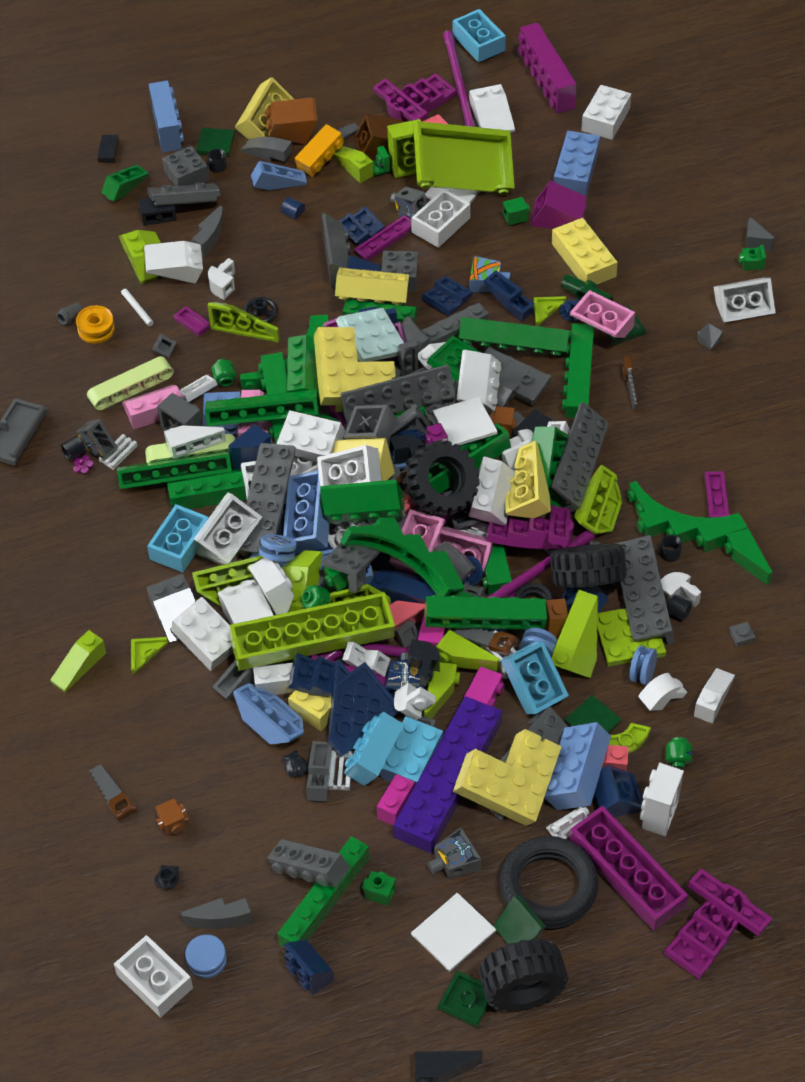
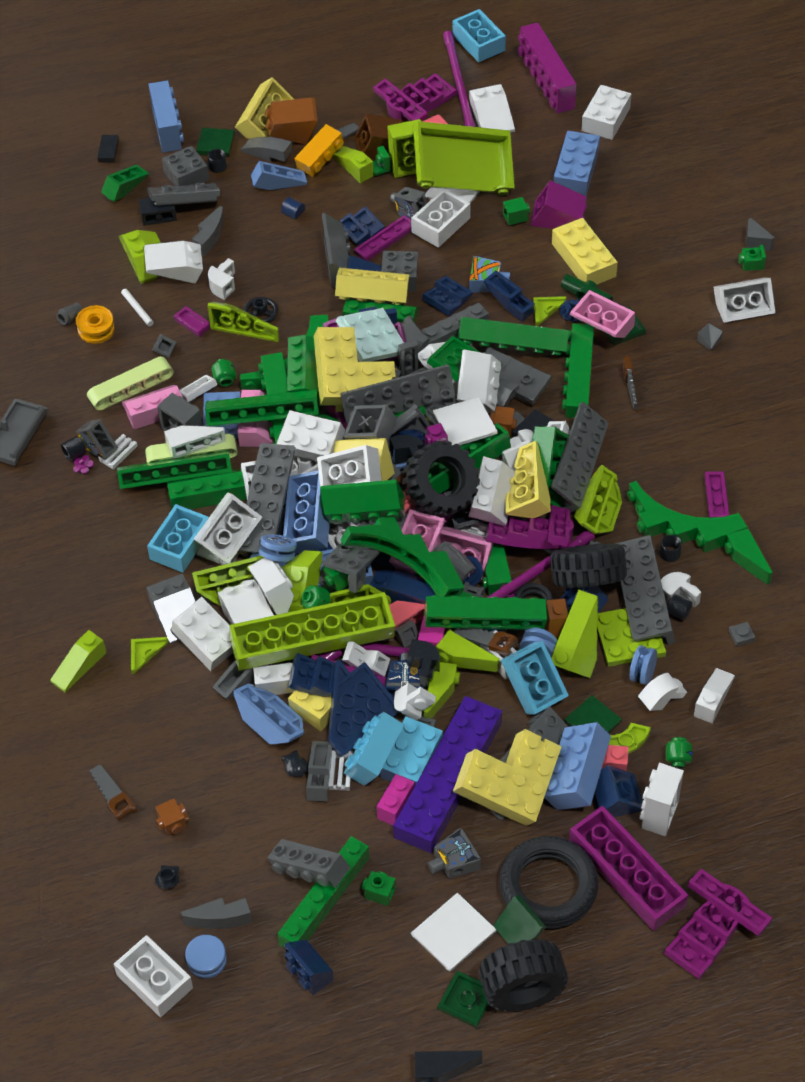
(247, 445): dark blue slope -> none
(486, 686): dark pink brick -> none
(562, 827): white hinge -> none

